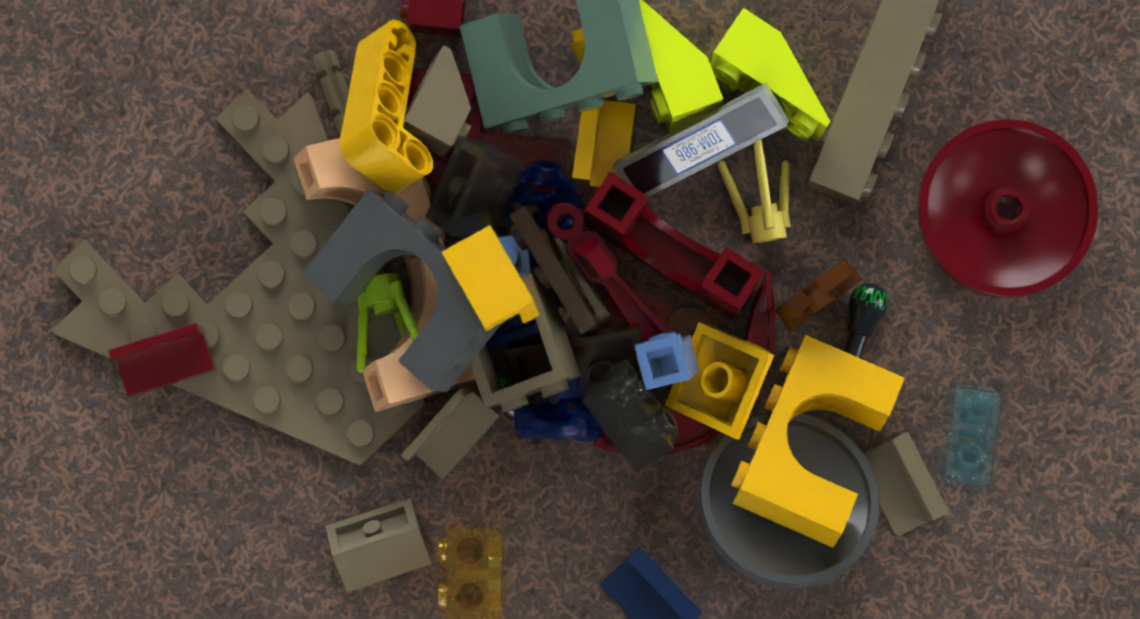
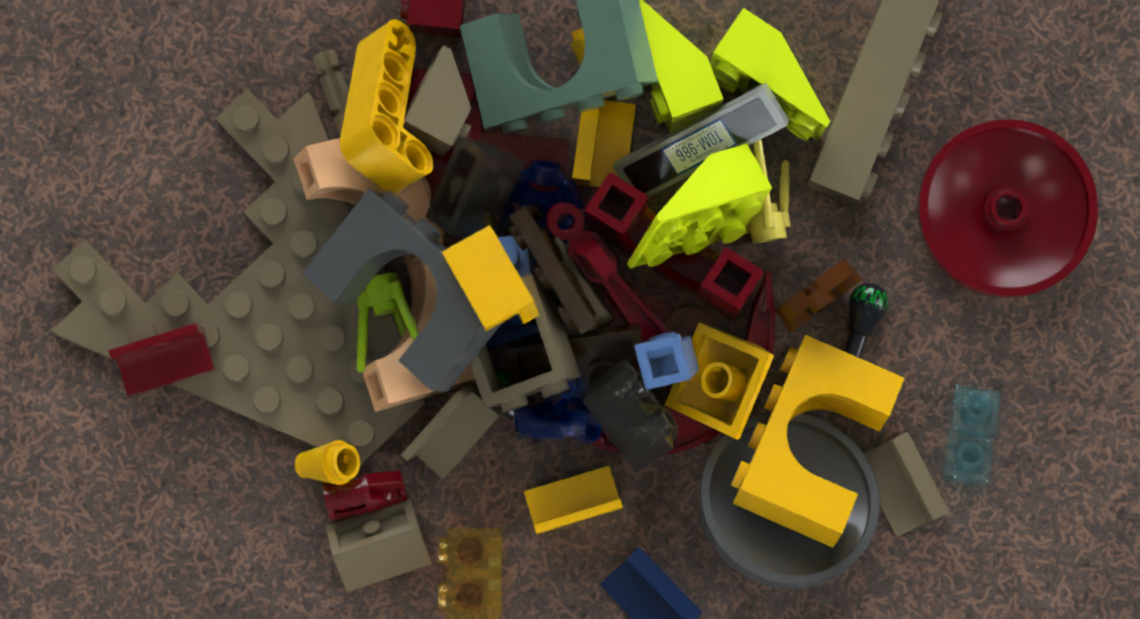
(329, 463): none -> yellow cone
(364, 494): none -> dark red hinge
(573, 500): none -> yellow panel
(707, 208): none -> neon yellow slope

